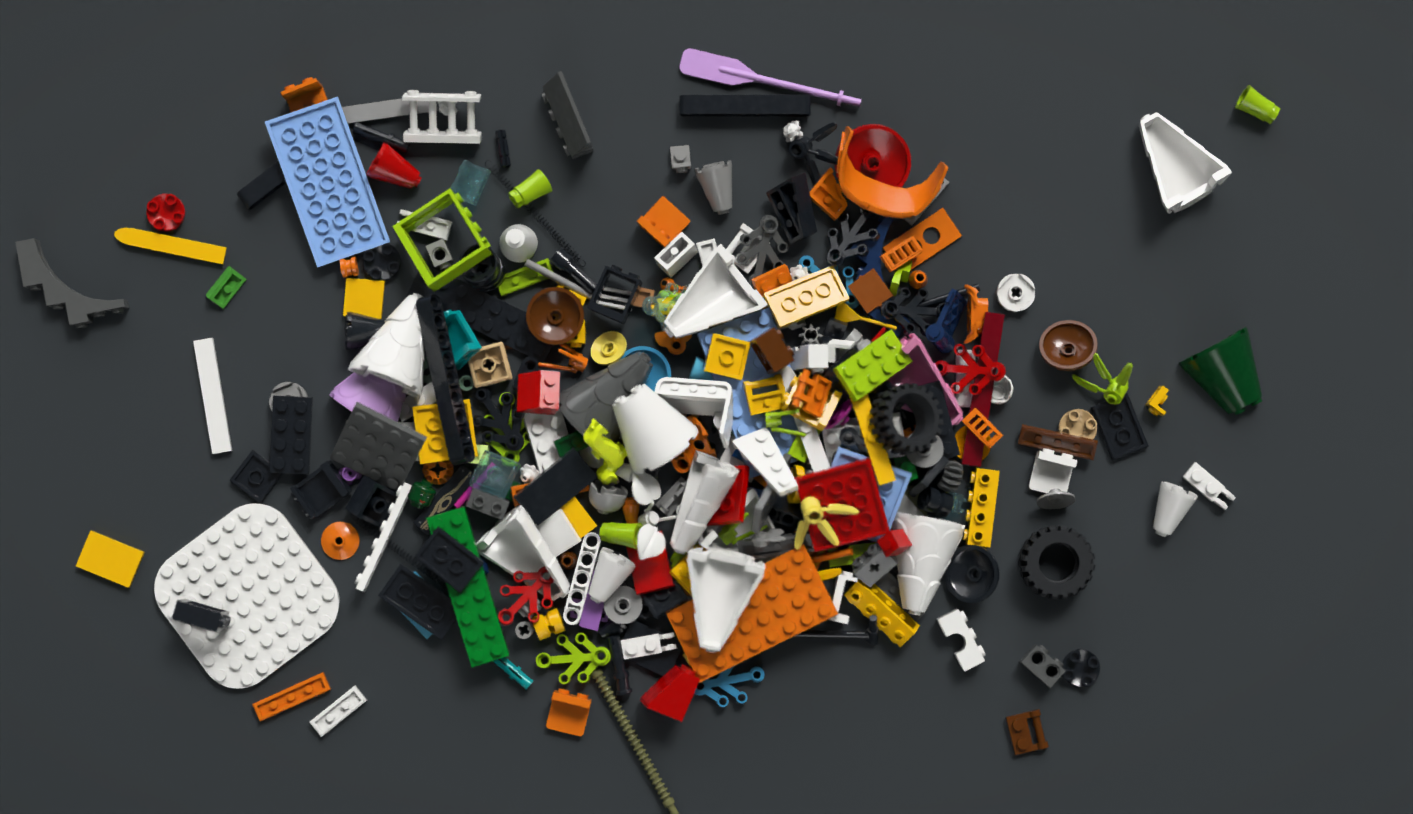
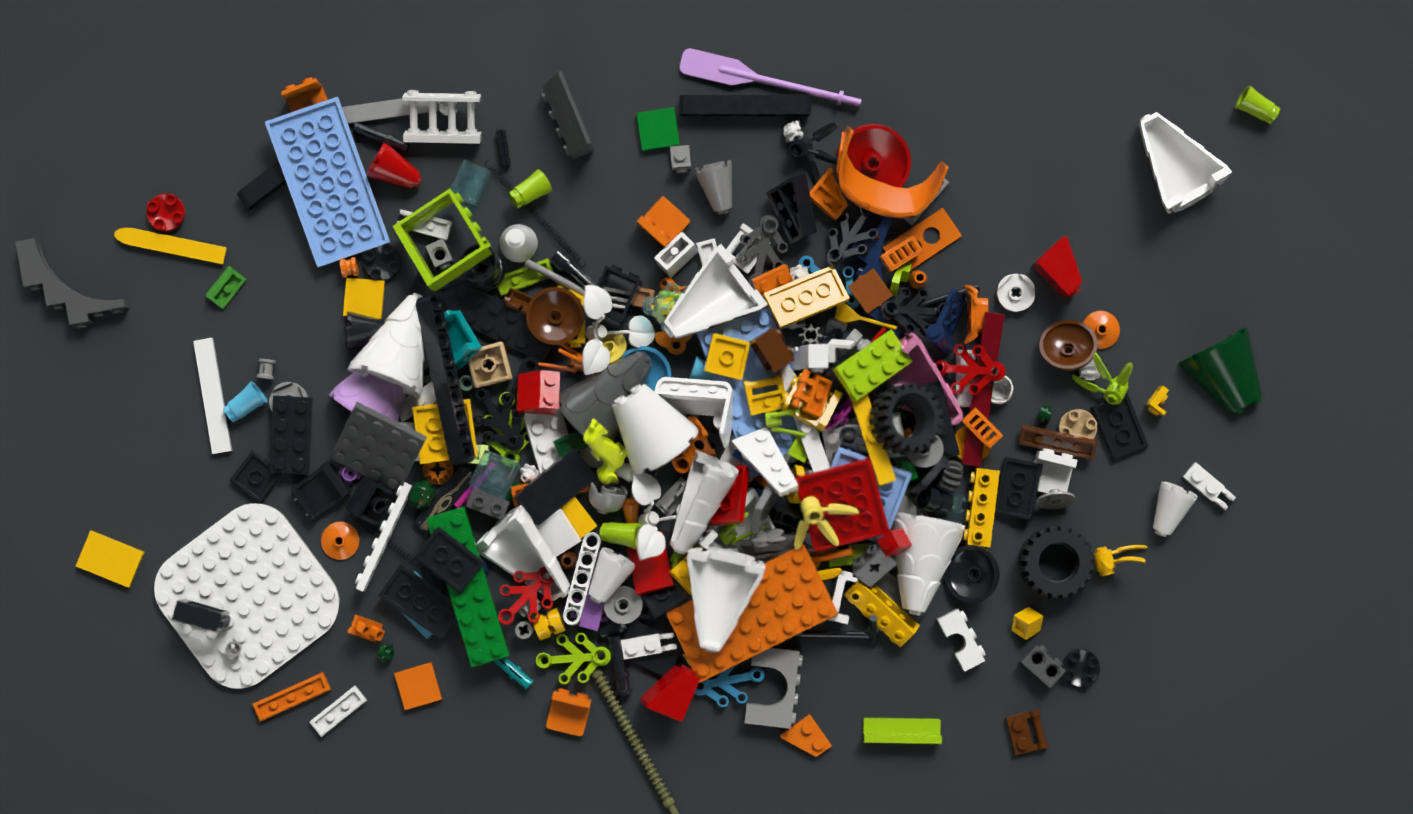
(237, 649): none -> light grey hinge
(245, 402): none -> medium azure plant
(266, 368): none -> light grey bush
(366, 628): none -> orange hips
(386, 653): none -> dark green plate
(418, 686): none -> orange tile
(517, 300): none -> reddish brown hinge
(595, 356): none -> white plant
(658, 129): none -> green tile
(780, 713): none -> light grey arch
(807, 736): none -> orange wing
(902, 730): none -> lime panel
(1018, 488): none -> black tile
(1027, 623): none -> yellow panel
(1045, 414): none -> dark green plate
(1060, 268): none -> red slope
(1089, 372): none -> white gear
(1104, 558): none -> yellow plant
(1111, 326): none -> orange dish

